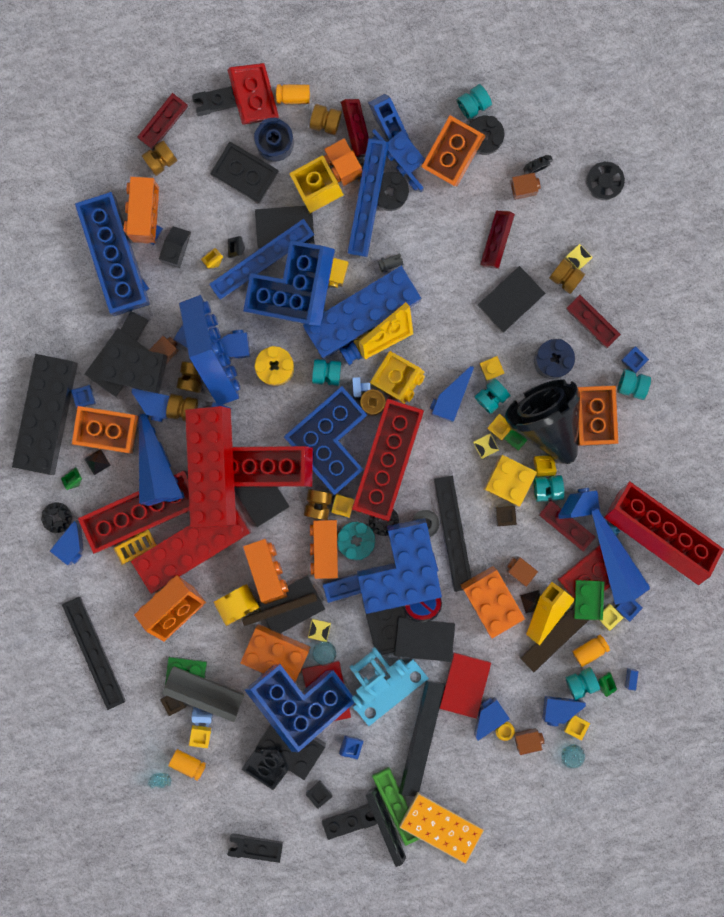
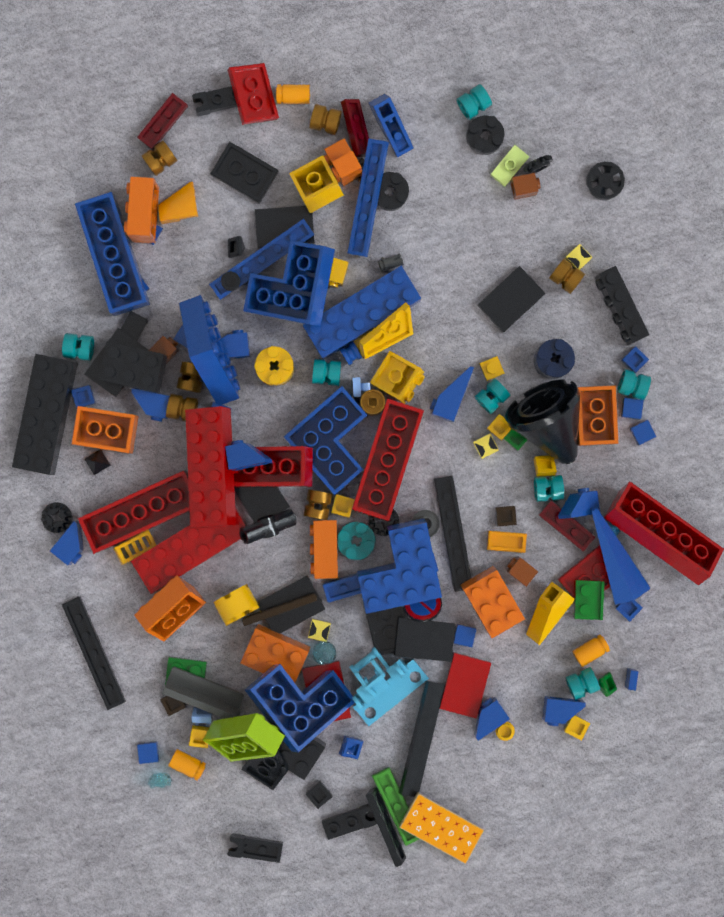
(71, 346): none -> teal wheel
(72, 479): green slope -> none
(148, 752): none -> blue tile
(155, 475): blue wedge -> none
(174, 247): black slope -> none
(179, 205): none -> light orange slope
(212, 259): yellow slope -> none
(230, 281): none -> black plate
(244, 456): none -> blue slope
(244, 737): none -> lime brick
(266, 571): orange brick -> none
(268, 526): none -> black piece
(284, 139): dark blue brick -> none
(405, 155): blue bracket -> none
(453, 151): orange brick -> none
(464, 635): none -> blue tile
(497, 239): dark red plate -> none
(506, 541): none -> light orange tile
(509, 165): none -> yellowish green plate
(510, 480): yellow brick -> none
(529, 741): dark orange brick -> none
(530, 601): black slope -> none
(558, 636): dark brown tile -> none
(567, 754): clear light blue plate -> none
(593, 321): dark red plate -> none
(611, 617): light yellow tile -> none
(621, 305): none -> black brick
(632, 408): none -> blue tile
(642, 432): none -> blue tile

